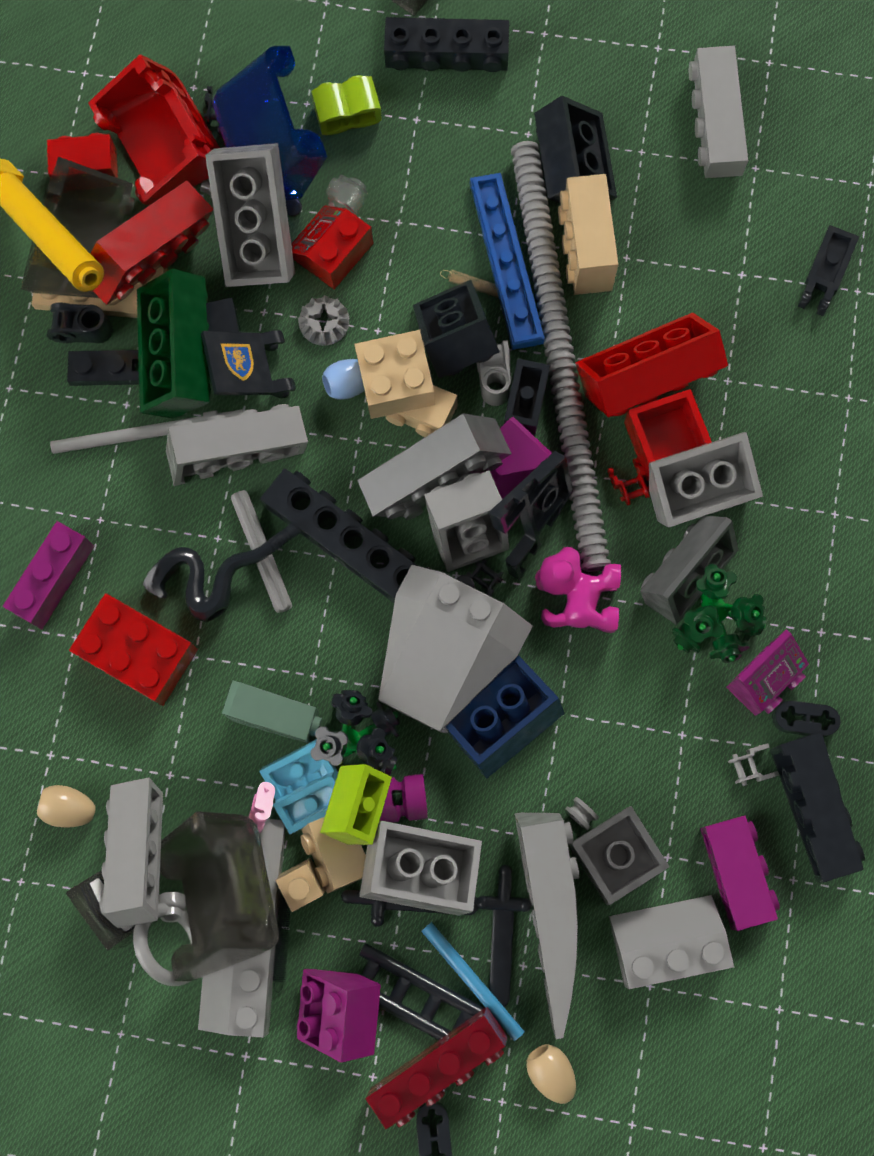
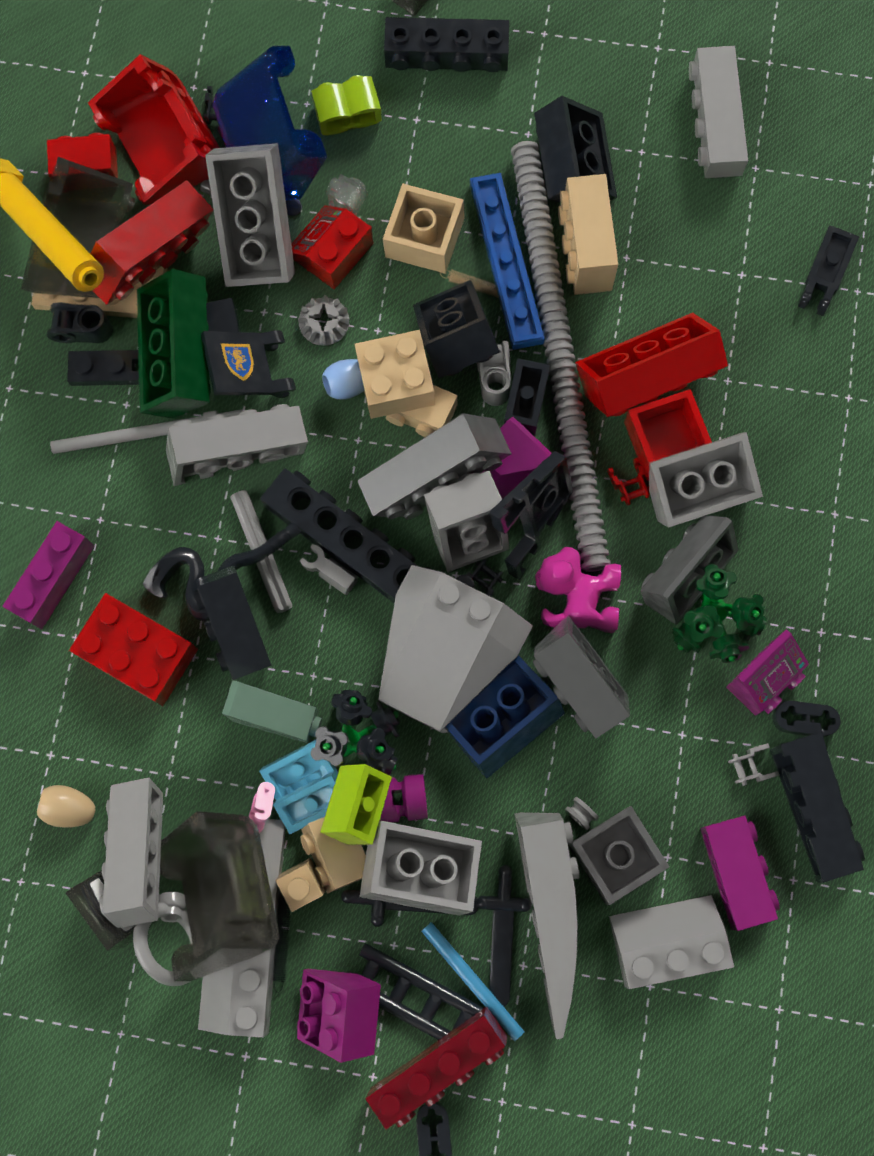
(231, 623): none -> black brick
(331, 571): none -> light grey bar
(423, 228): none -> tan brick
(552, 1073): tan animal -> none
(581, 679): none -> dark grey slope

